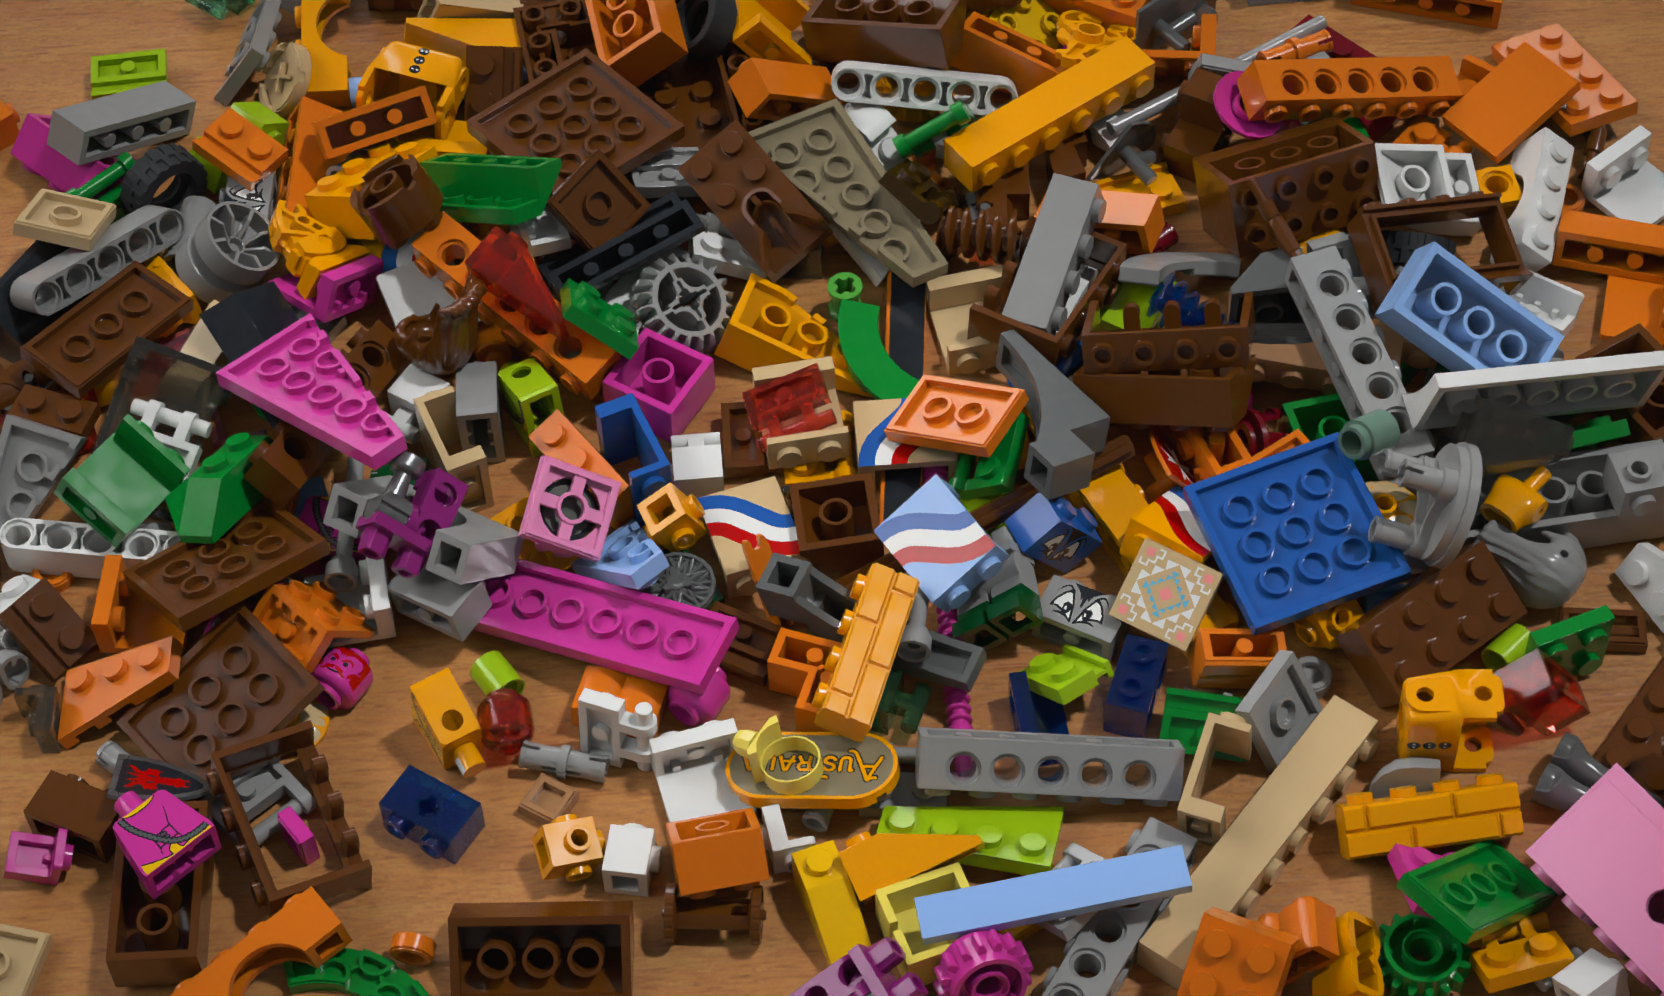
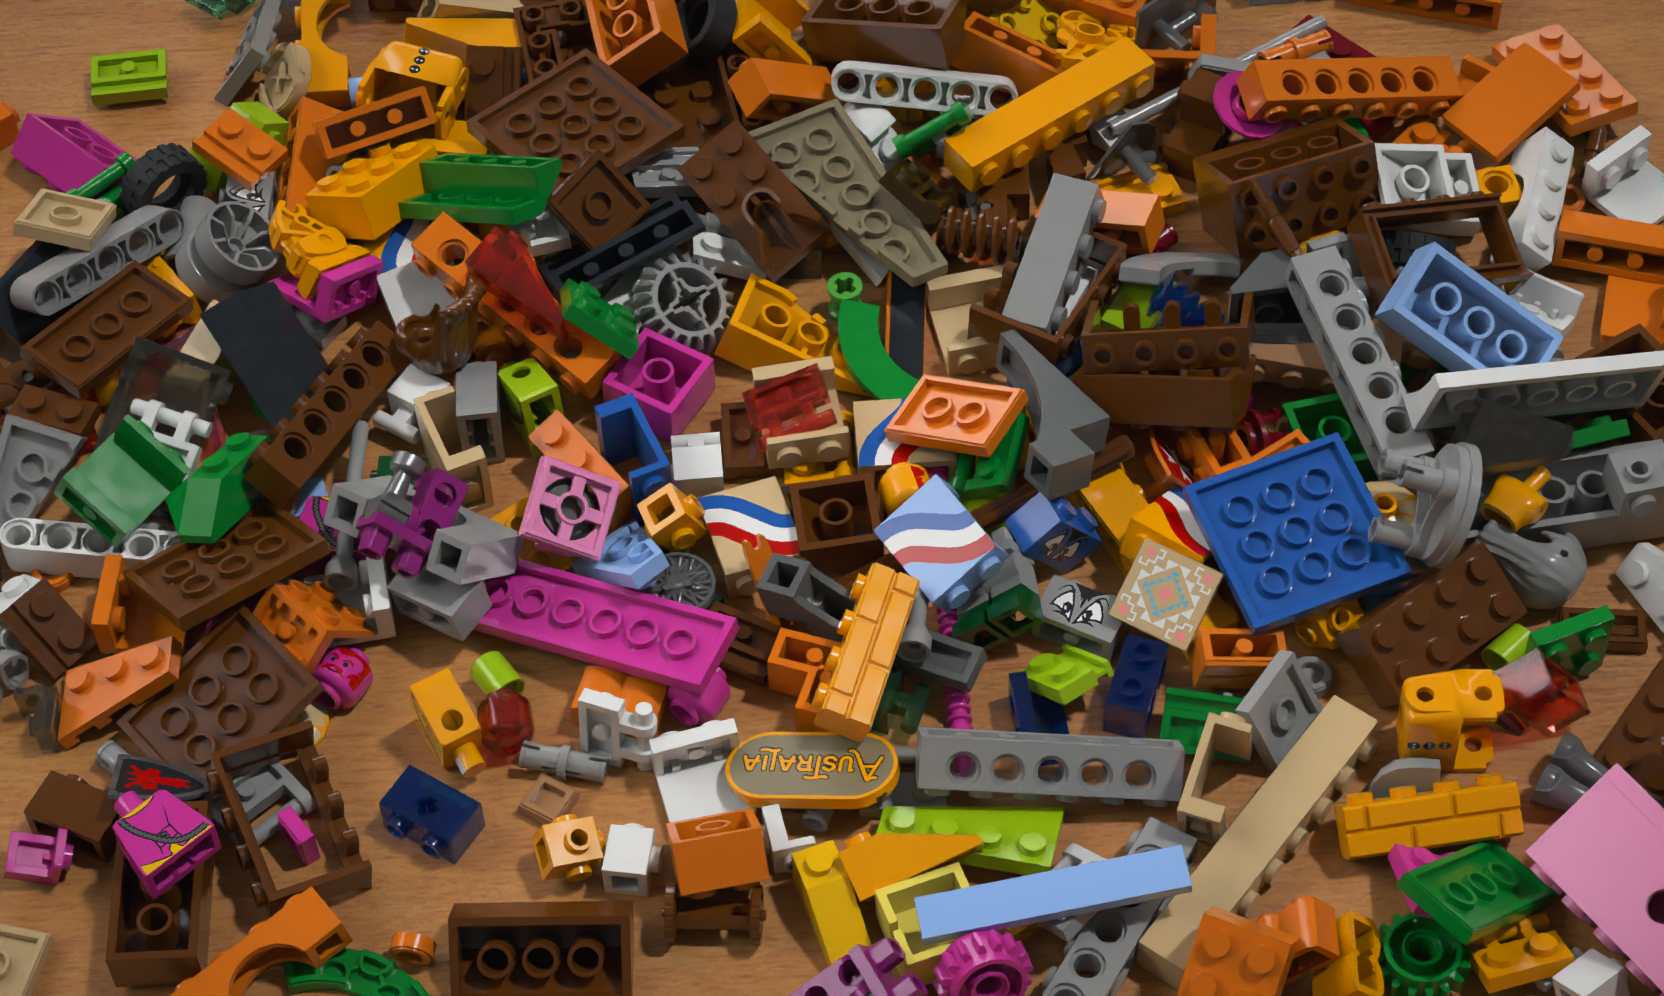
(121, 122): light grey brick -> none
(317, 391): dark pink wing -> none
(398, 200): reddish brown brick -> none
(763, 745): light yellow piece -> none
(900, 484): none -> light orange head
(1369, 435): sand green brick -> none

